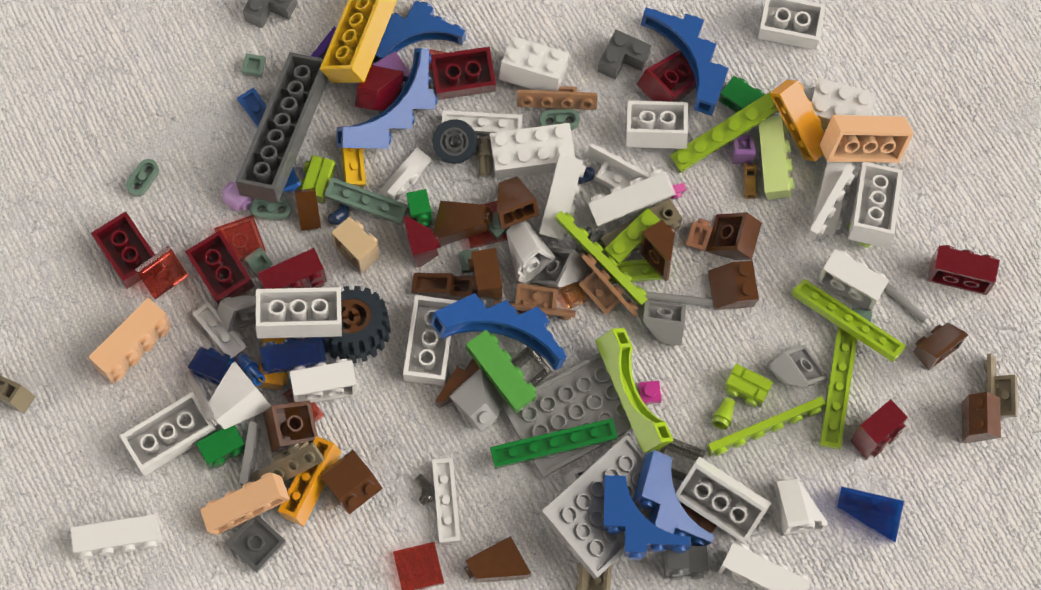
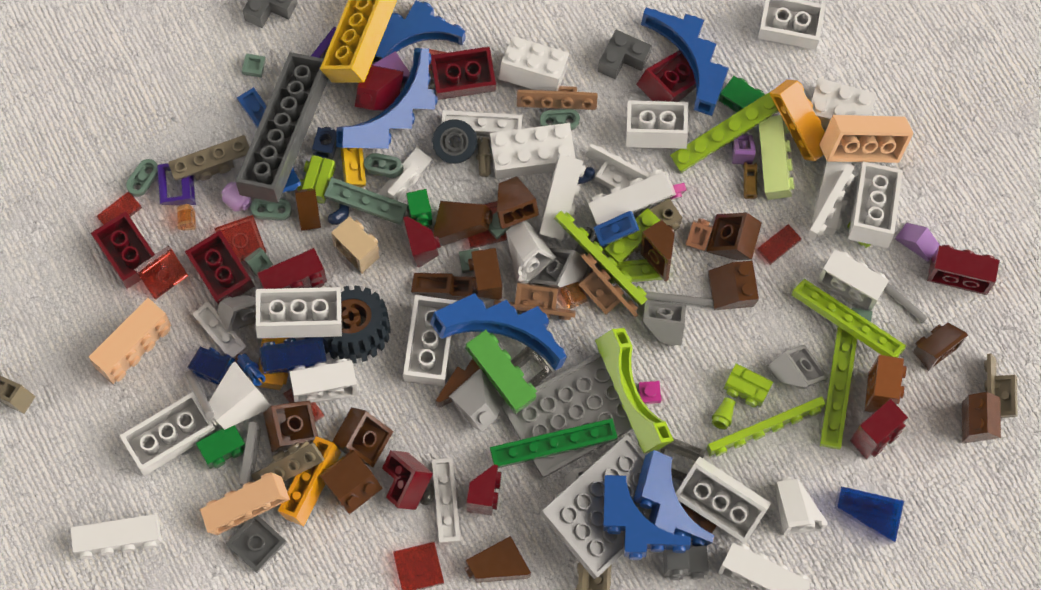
(124, 203): none -> clear red tile
(186, 217): none -> clear orange brick
(188, 188): none -> dark purple tile
(210, 160): none -> dark tan bracket
(321, 150): none -> dark blue brick
(363, 435): none -> reddish brown slope
(385, 165): none -> sand green plate
(409, 479): none -> dark red brick
(482, 492): none -> dark red slope
(616, 228): none -> blue plate
(779, 244): none -> clear red tile
(884, 382): none -> dark orange brick
(918, 240): none -> medium lavender slope

